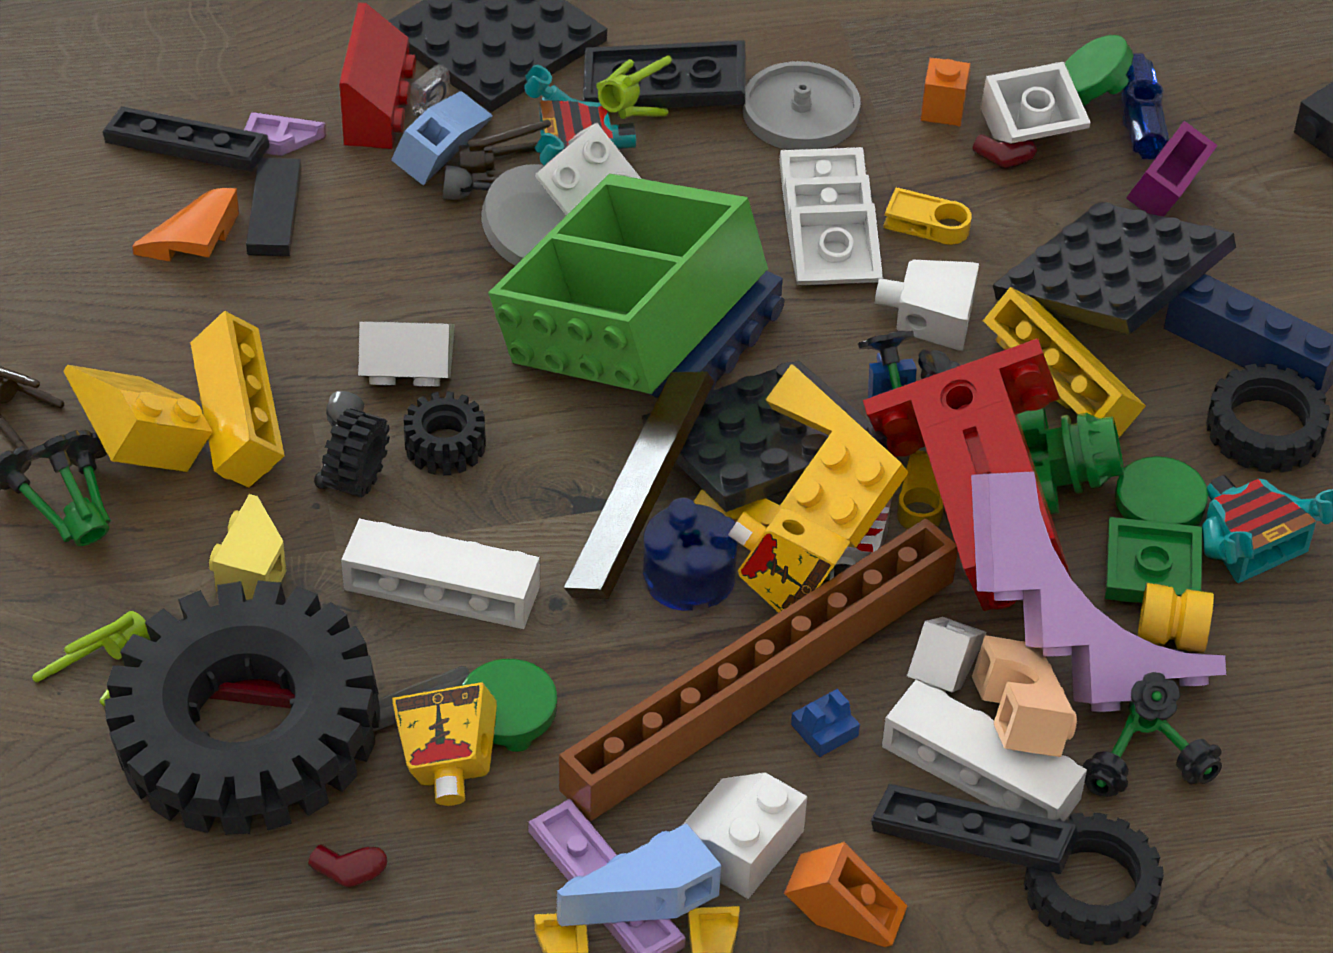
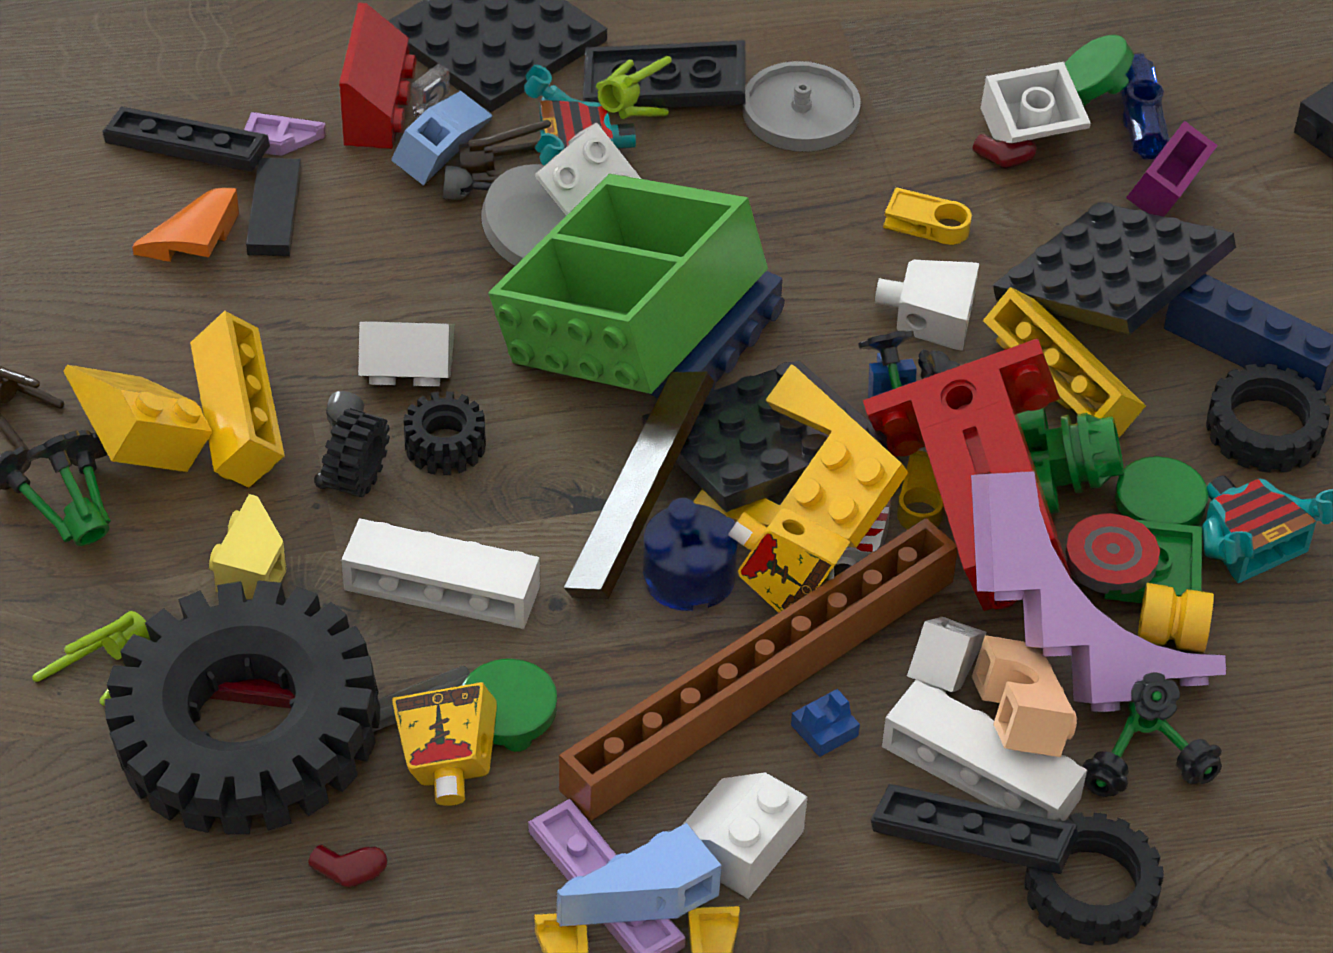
(830, 216): white slope -> none
(845, 895): orange slope -> none
(945, 91): orange slope -> none
(1112, 553): none -> red tile

